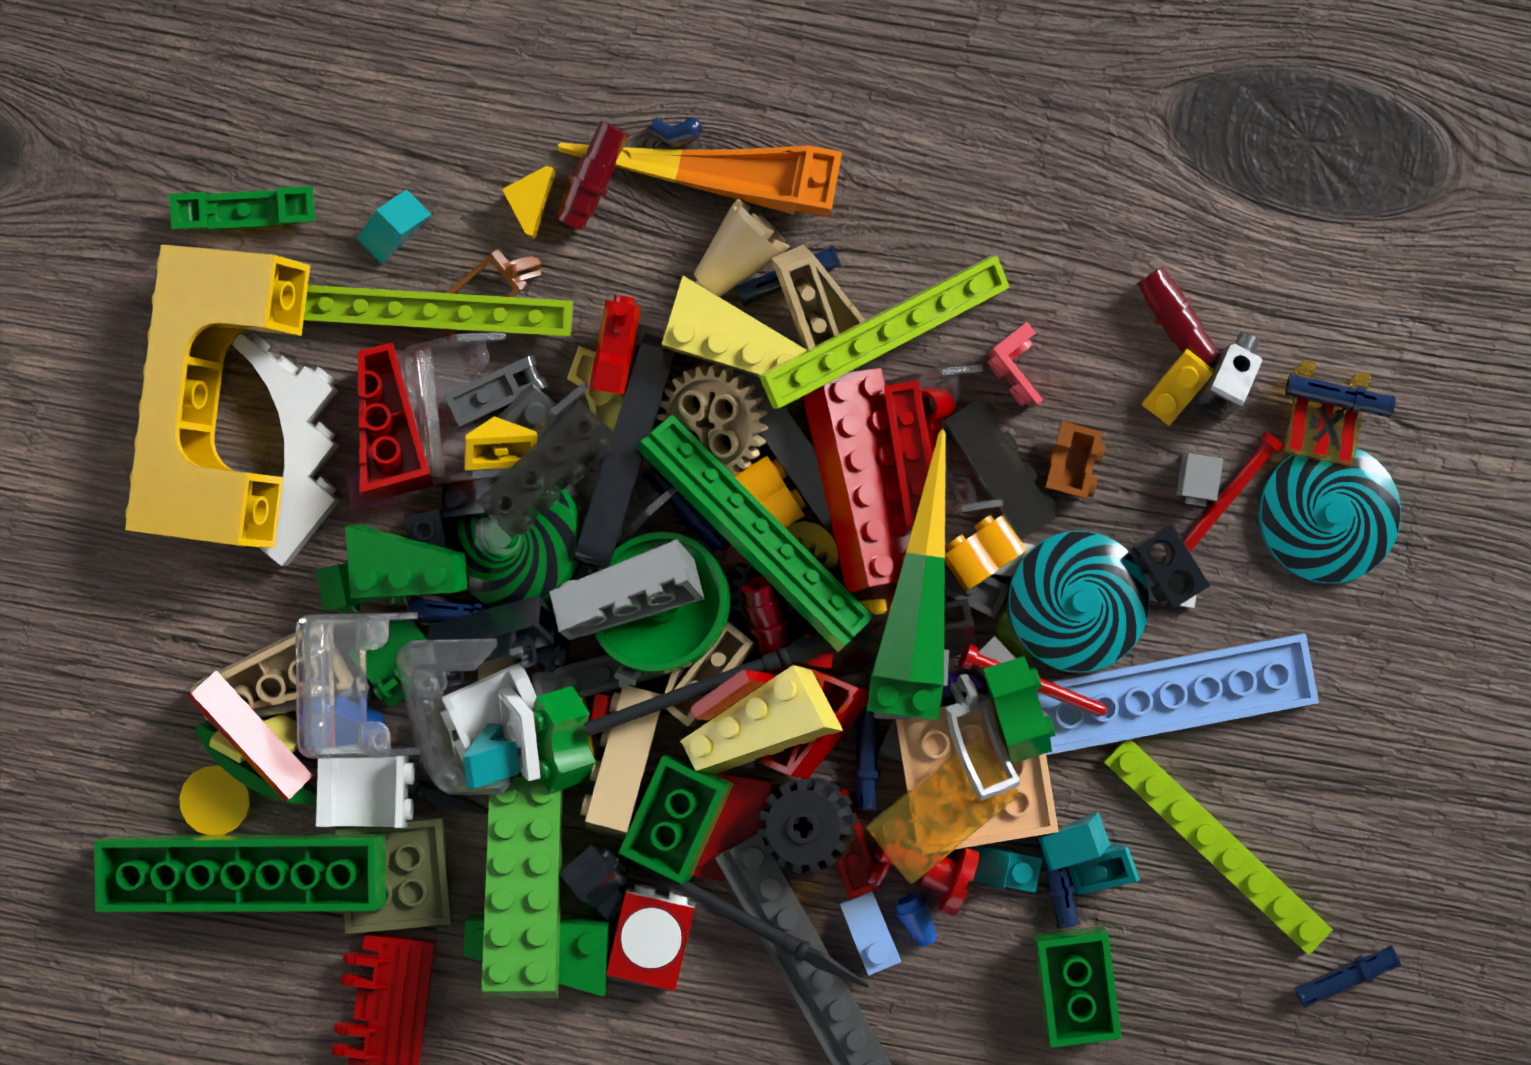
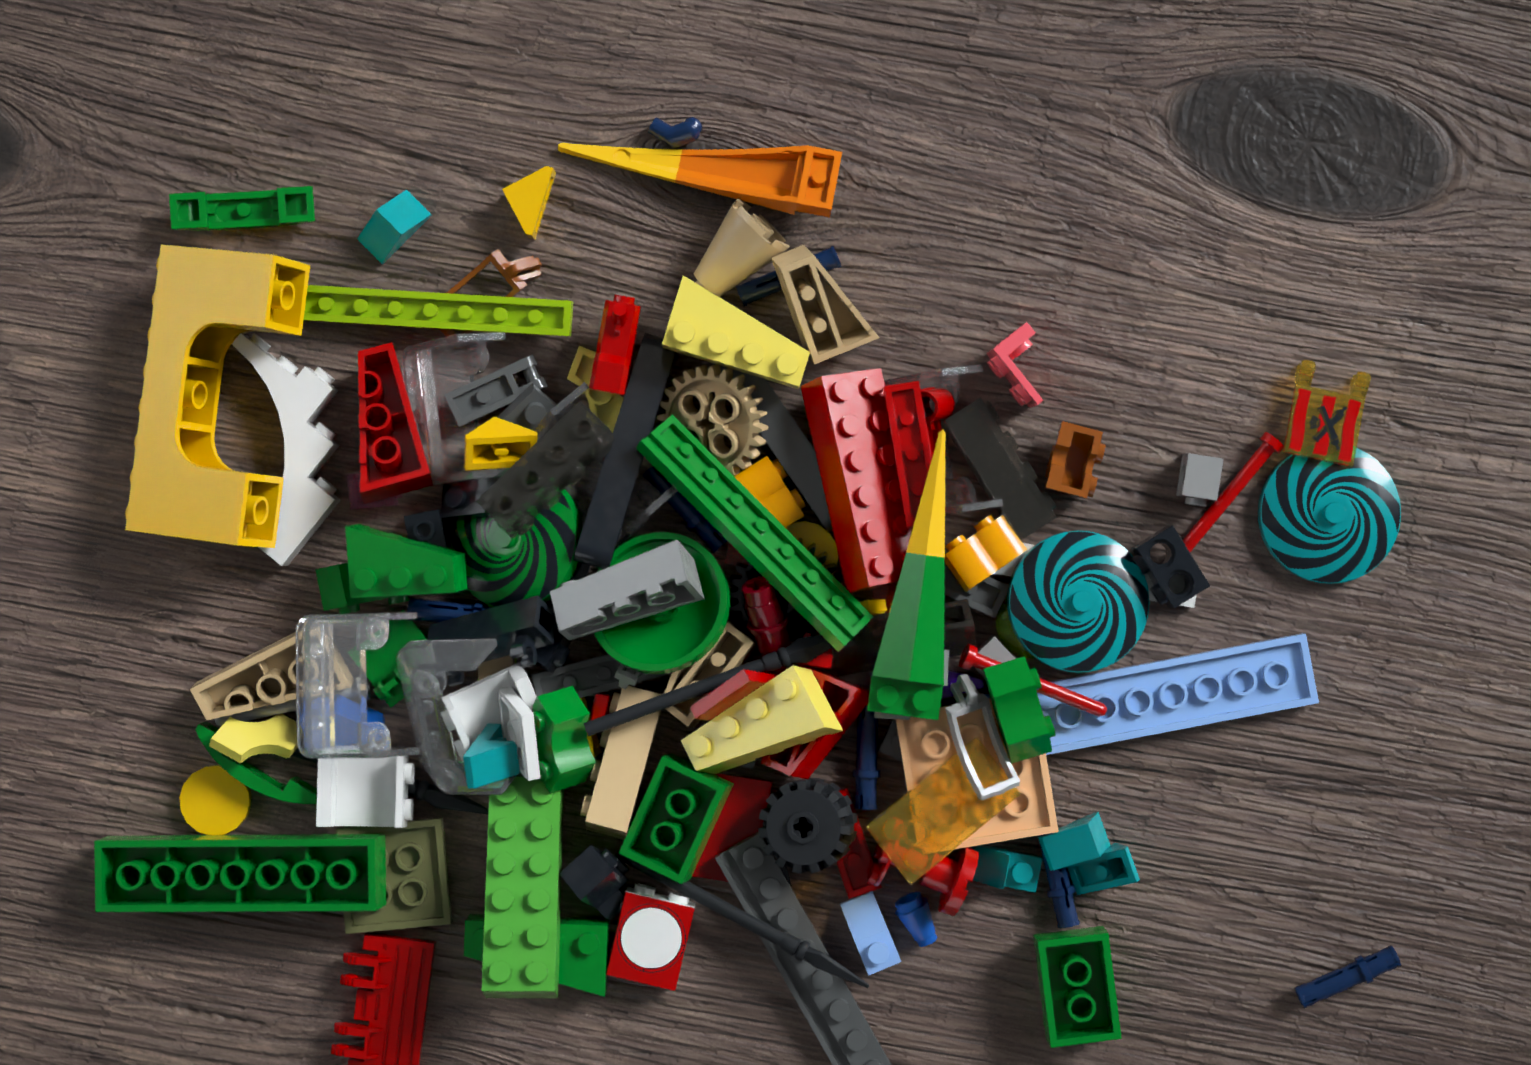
(250, 736): tile -> none
(591, 176): dark red piece -> none
(883, 332): lime plate -> none
(1177, 315): dark red piece -> none
(1178, 387): yellow plate -> none
(1217, 845): lime plate -> none
(1232, 377): flat silver torso -> none
(1352, 398): dark blue pin -> none

